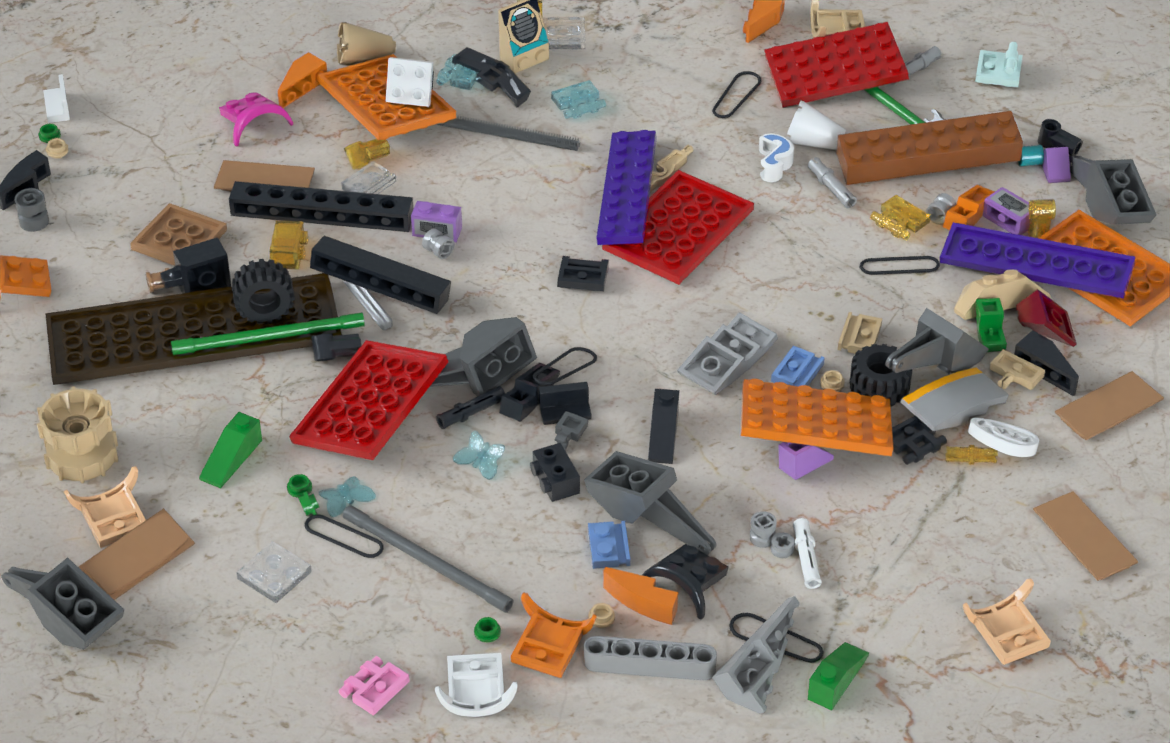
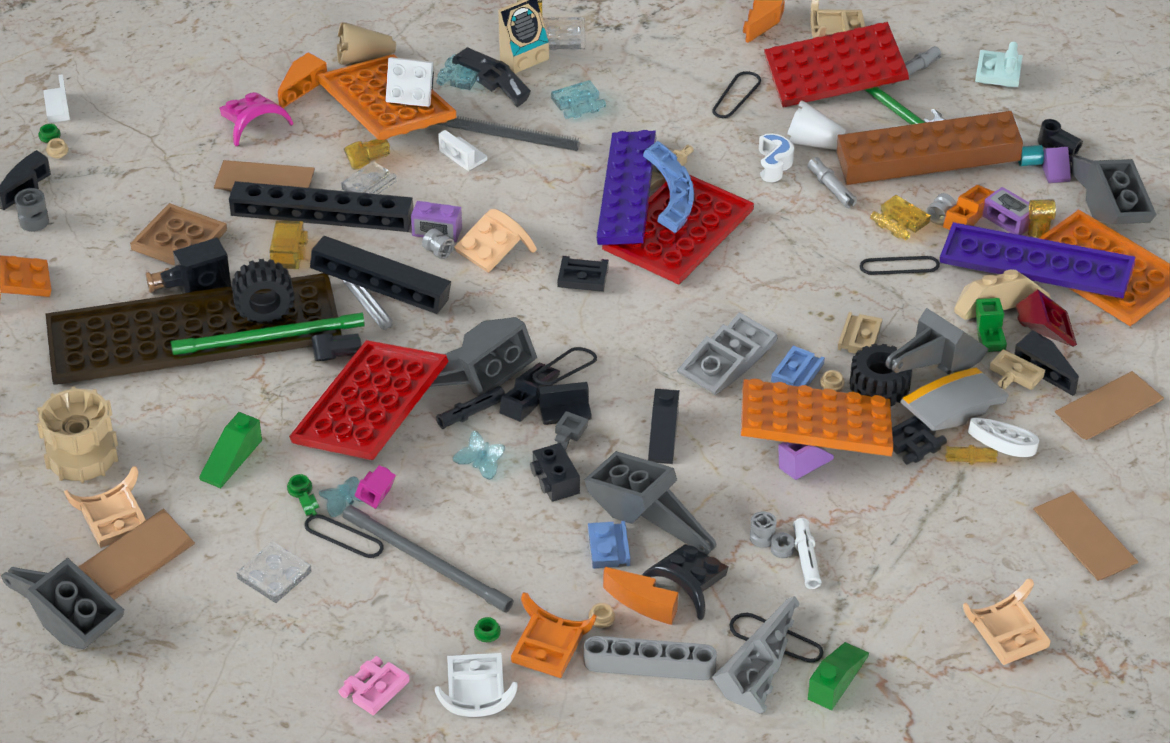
(375, 486): none -> dark pink brick
(460, 151): none -> white panel
(492, 239): none -> light nougat piece
(679, 186): none -> medium blue tile

